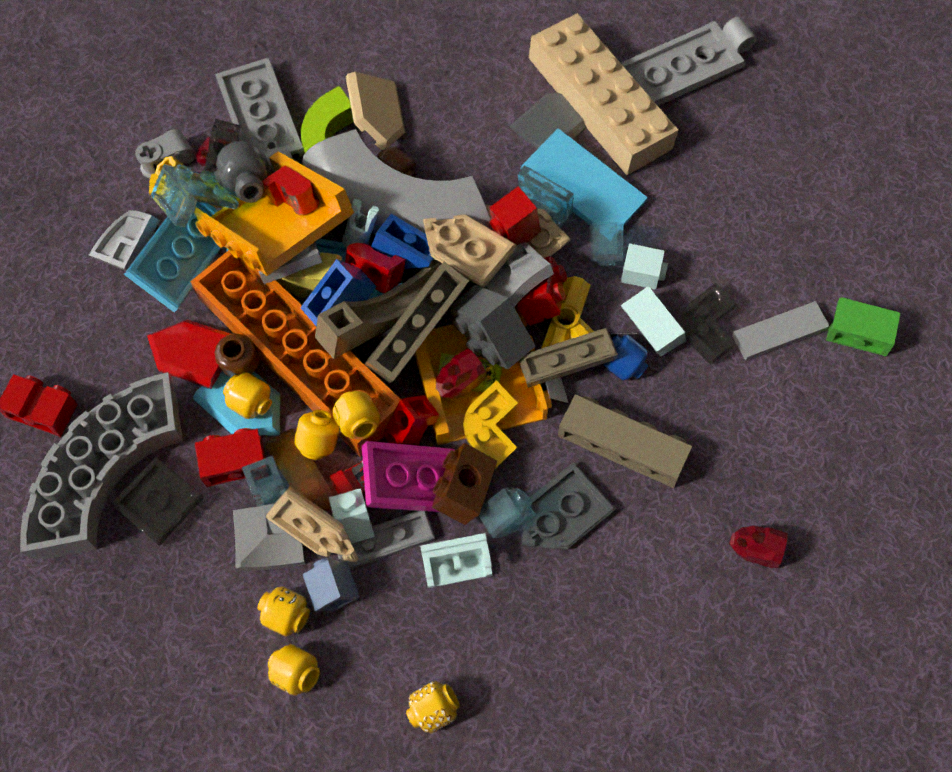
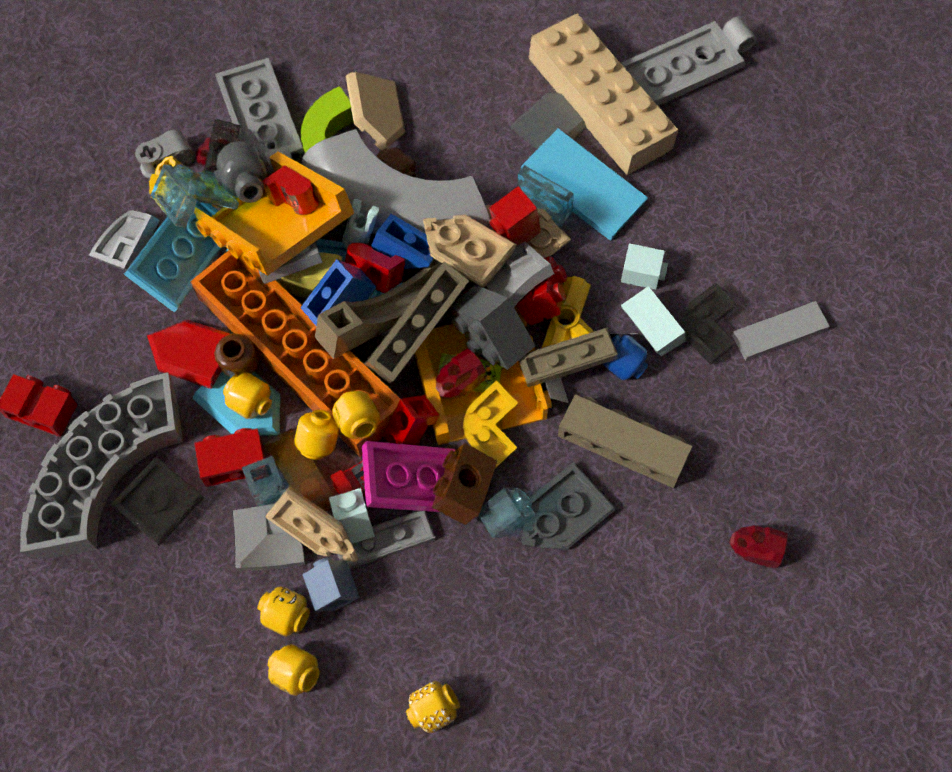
(456, 560): light aqua hinge -> none
(606, 242): clear light blue brick -> none
(864, 326): bright green panel -> none

